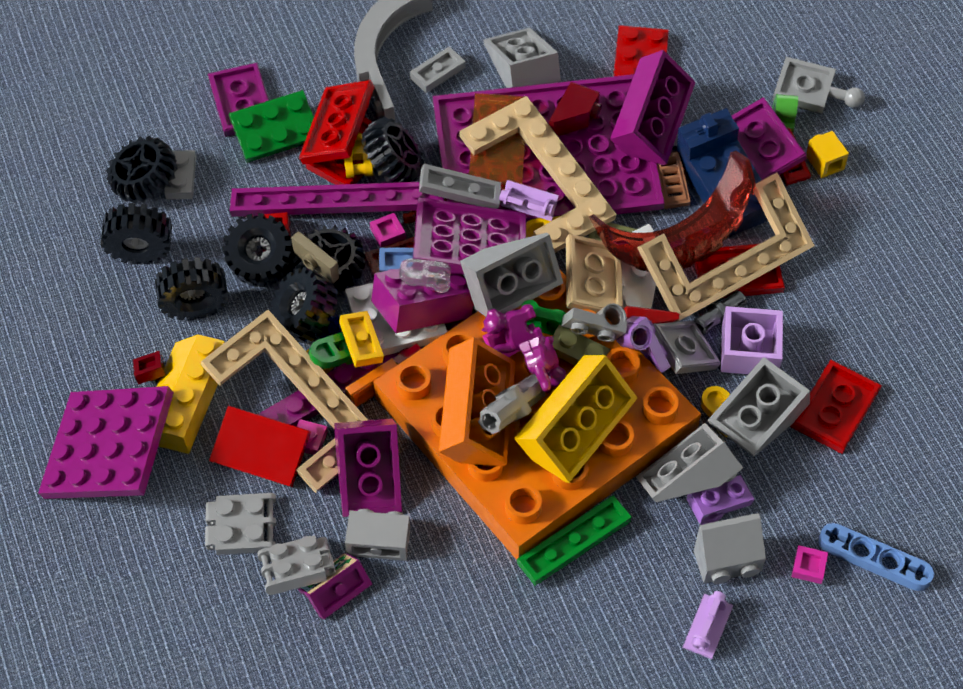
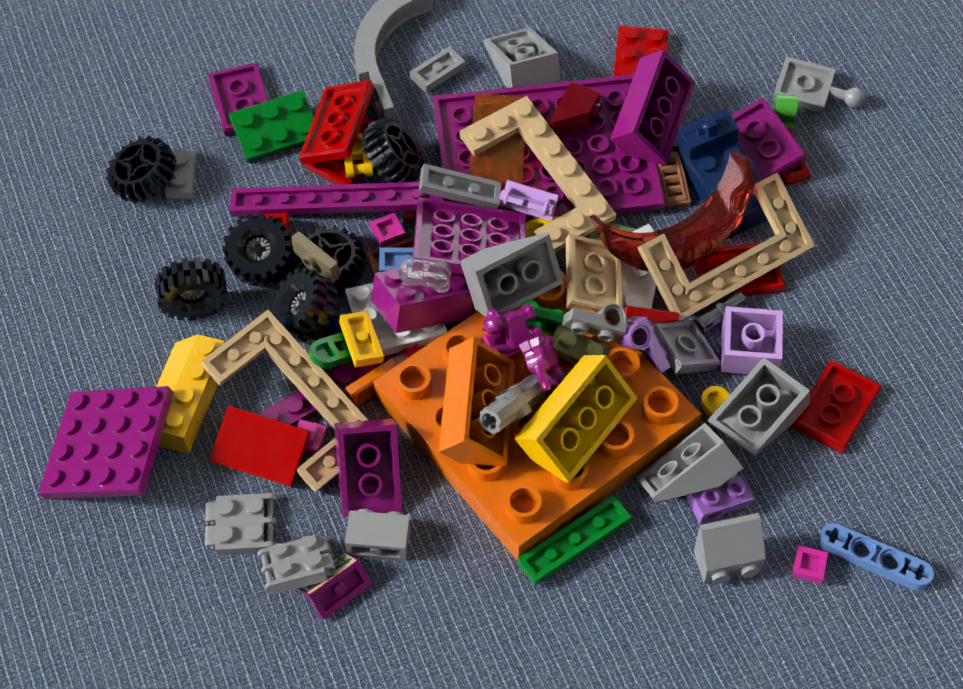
(136, 234): black bush -> none
(148, 367): dark red plate -> none
(708, 624): lavender hinge -> none
(827, 154): yellow brick -> none

